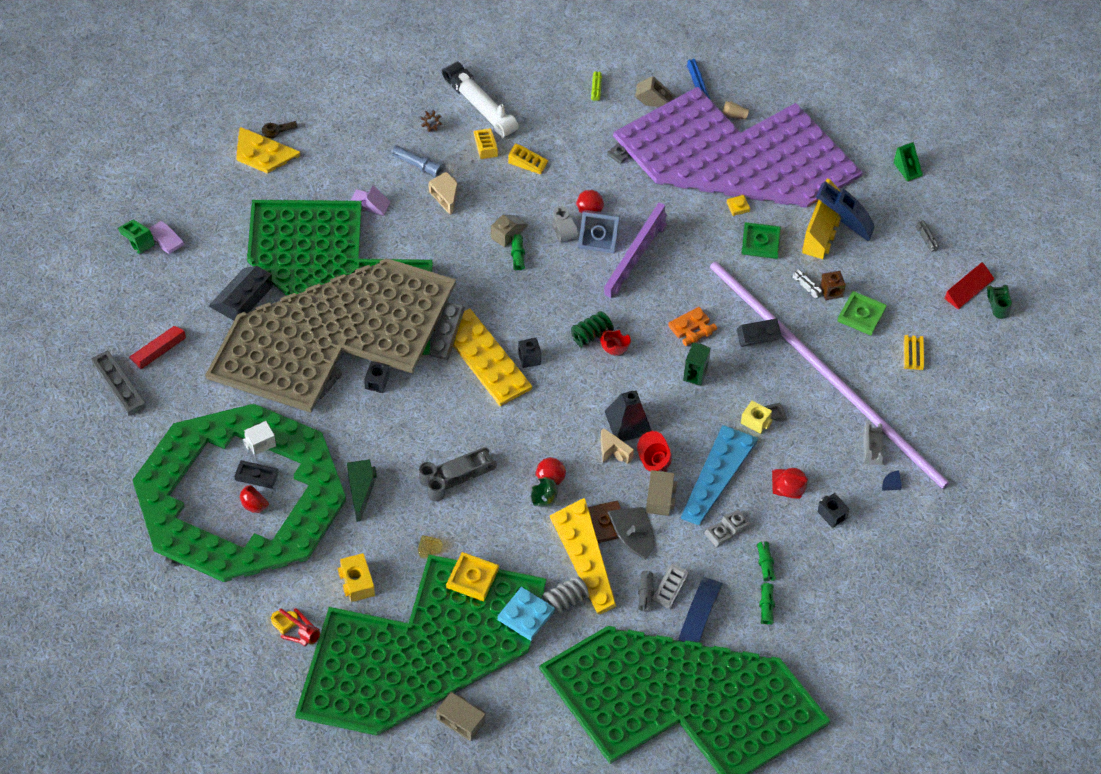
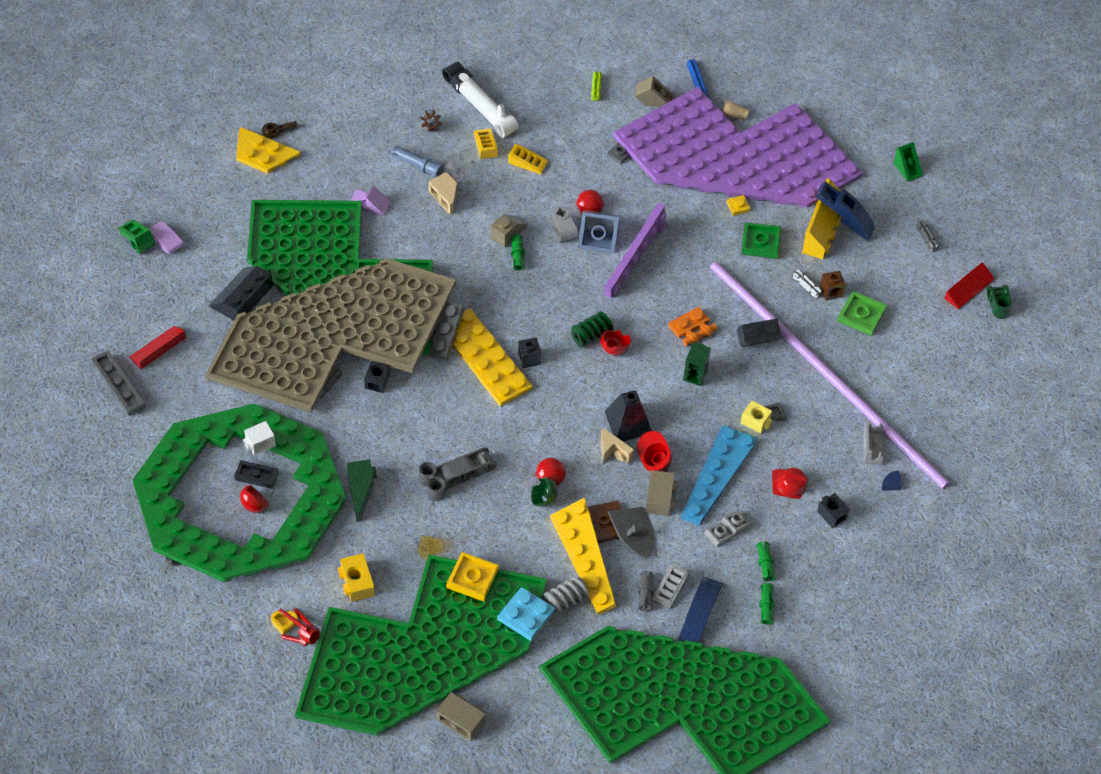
(907, 339): yellow tile -> none

